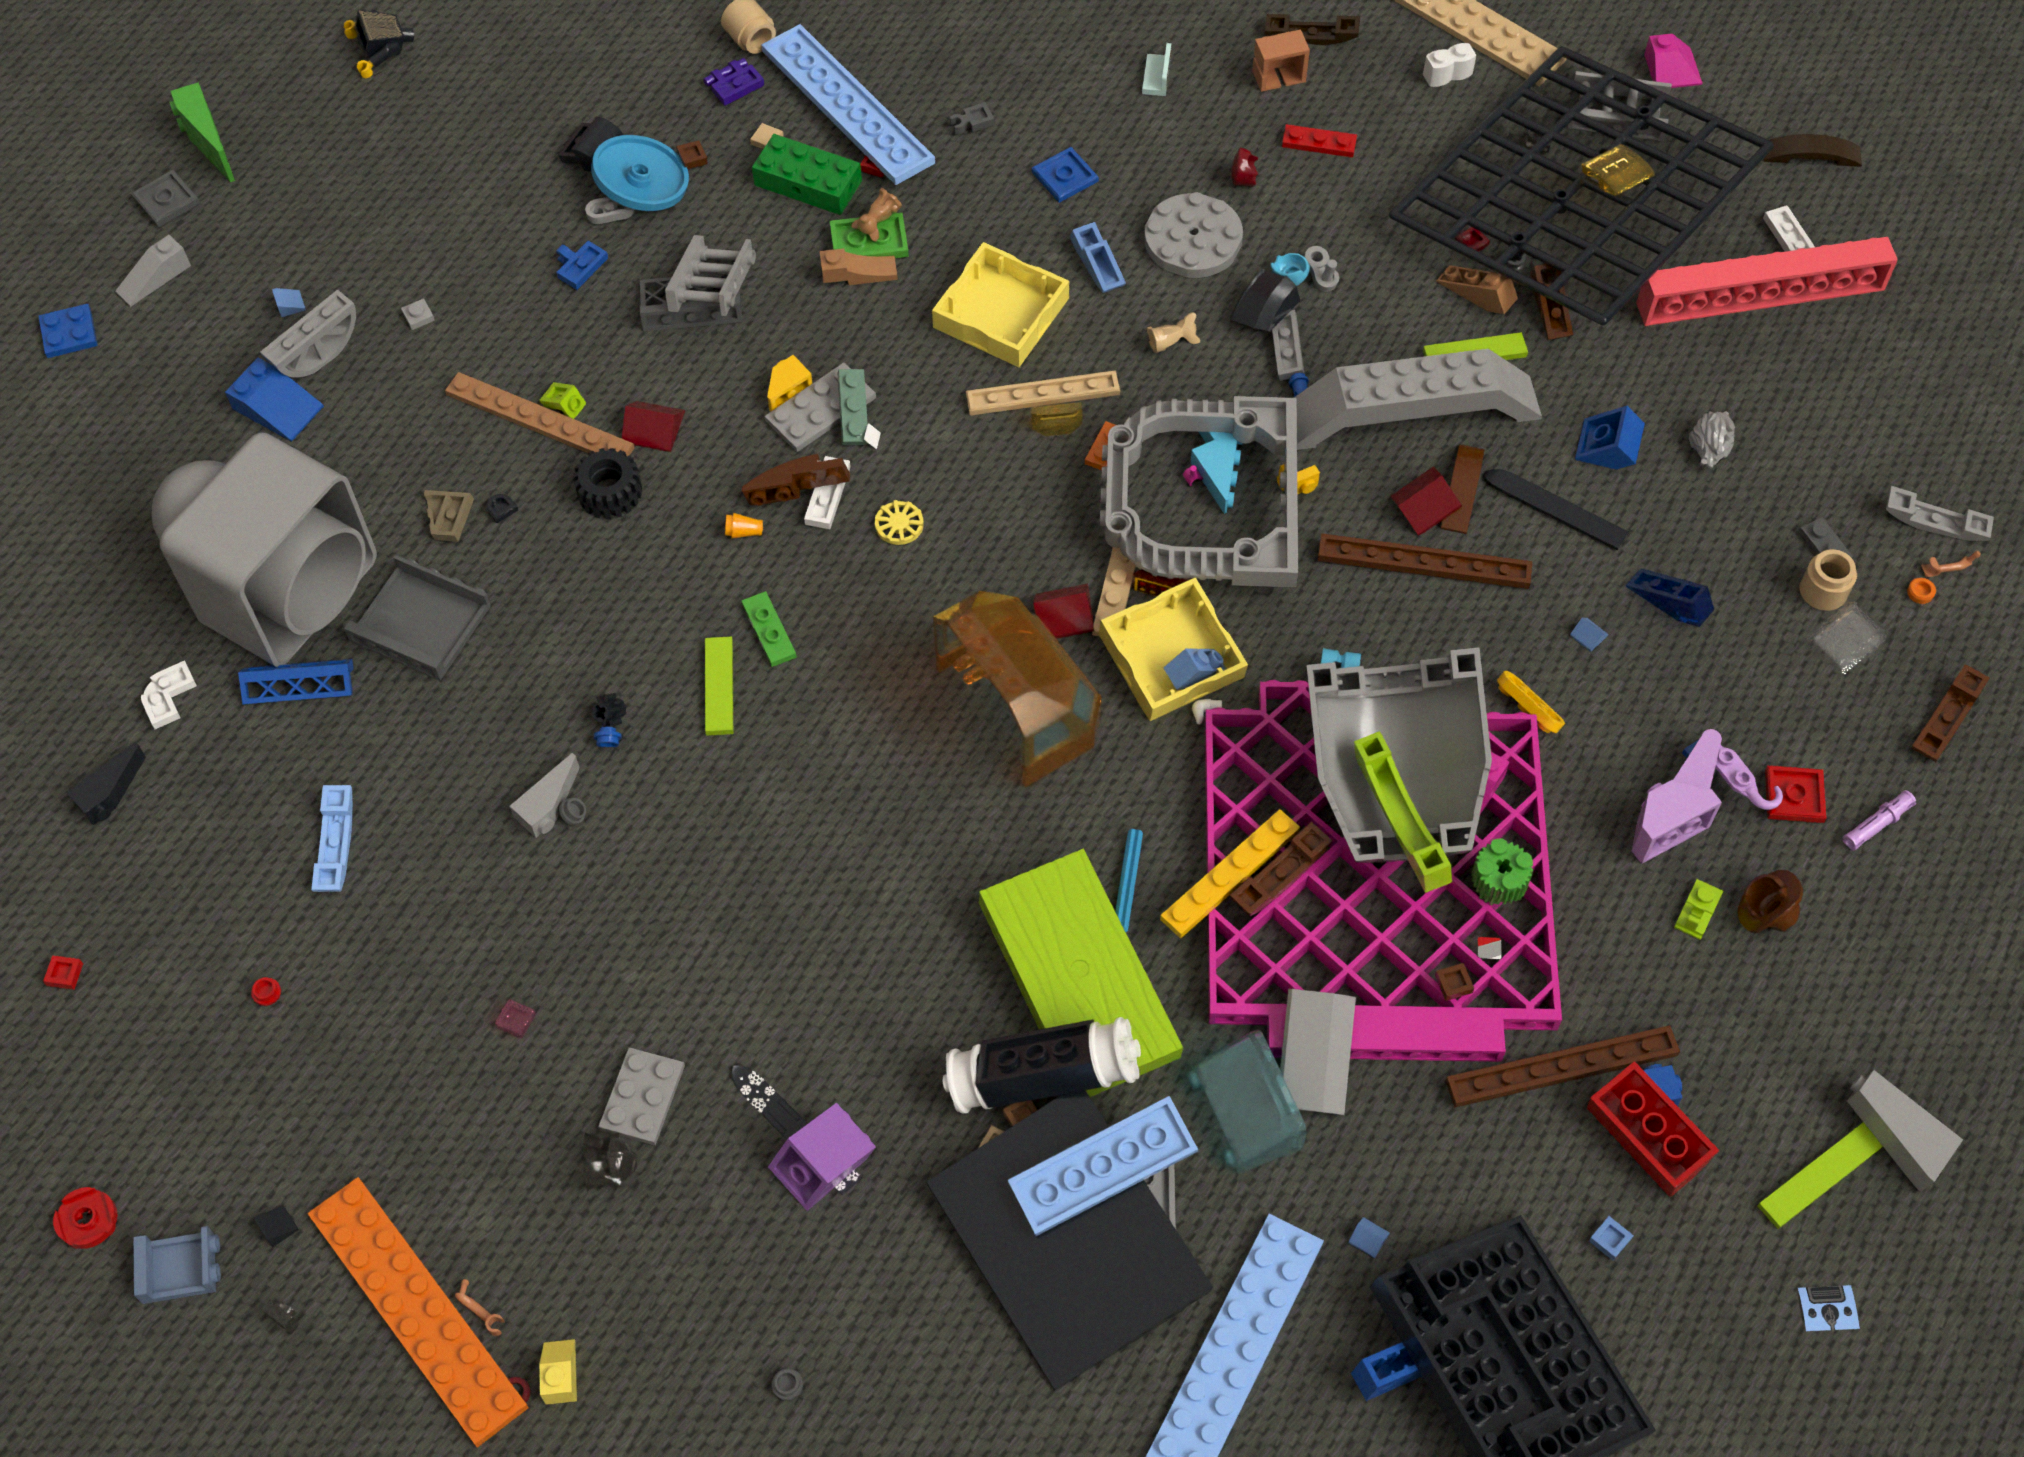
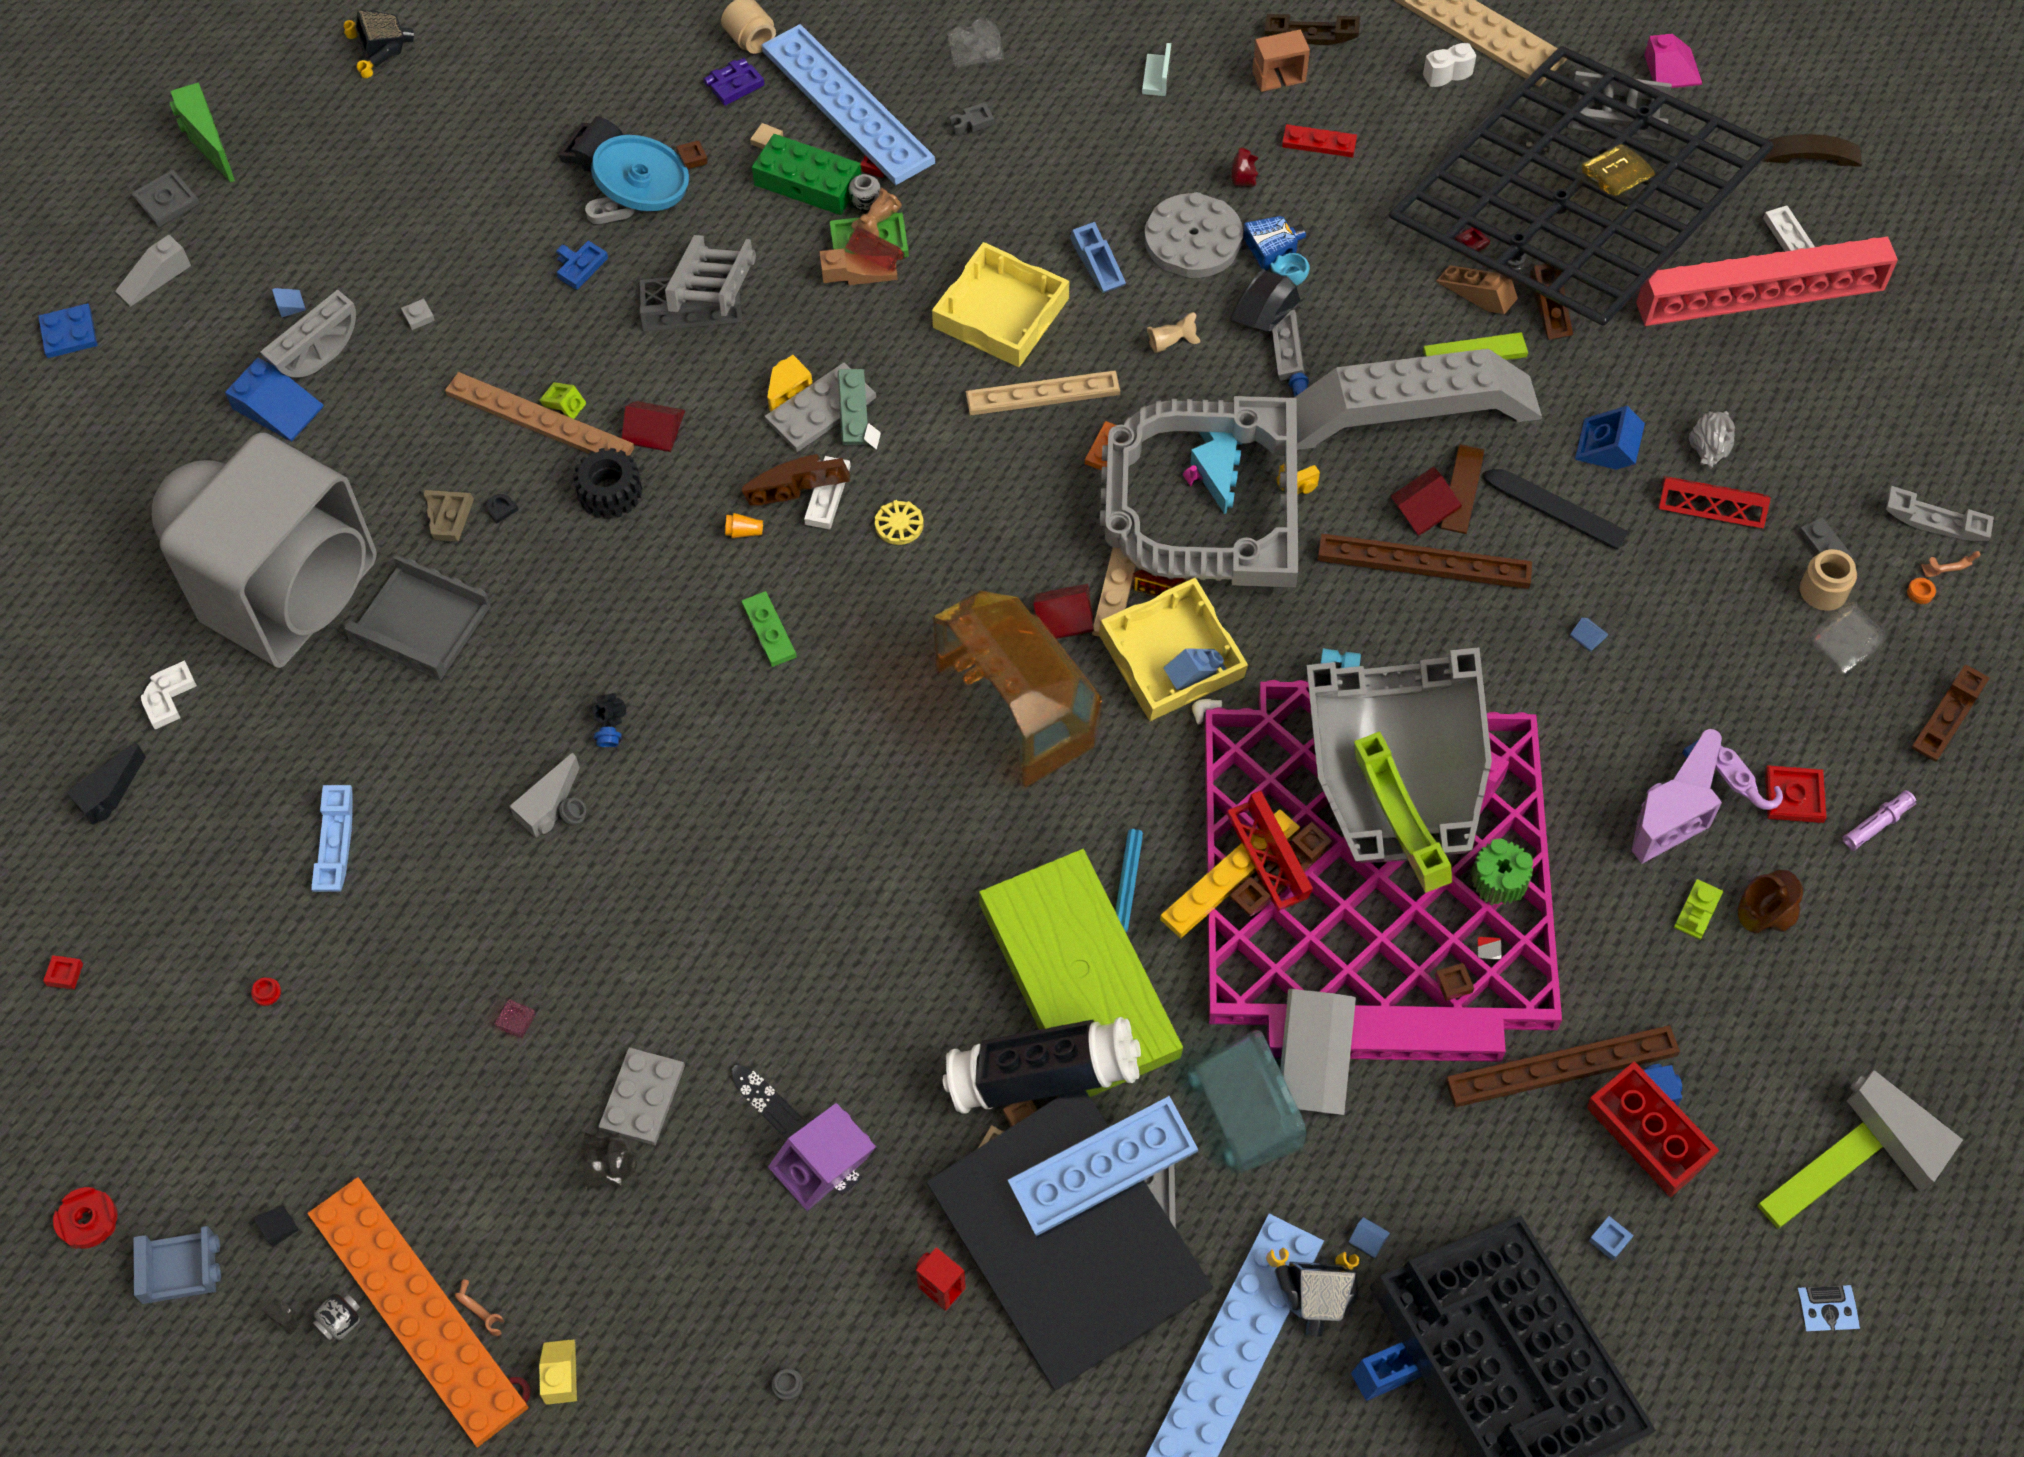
(293, 671): blue fence -> none
(336, 1316): none -> head
(719, 686): lime tile -> none
(863, 191): none -> light grey head
(874, 249): none -> clear red hinge
(940, 1278): none -> red brick
(976, 43): none -> clear slope
(1056, 419): clear yellow slope -> none
(1065, 174): blue tile -> none
(1272, 238): none -> torso
(1279, 846): none -> red fence
(1316, 1289): none -> black torso
(1323, 272): light grey piece -> none
(1530, 702): yellow plate -> none
(1674, 596): clear blue slope -> none
(1718, 492): none -> red fence

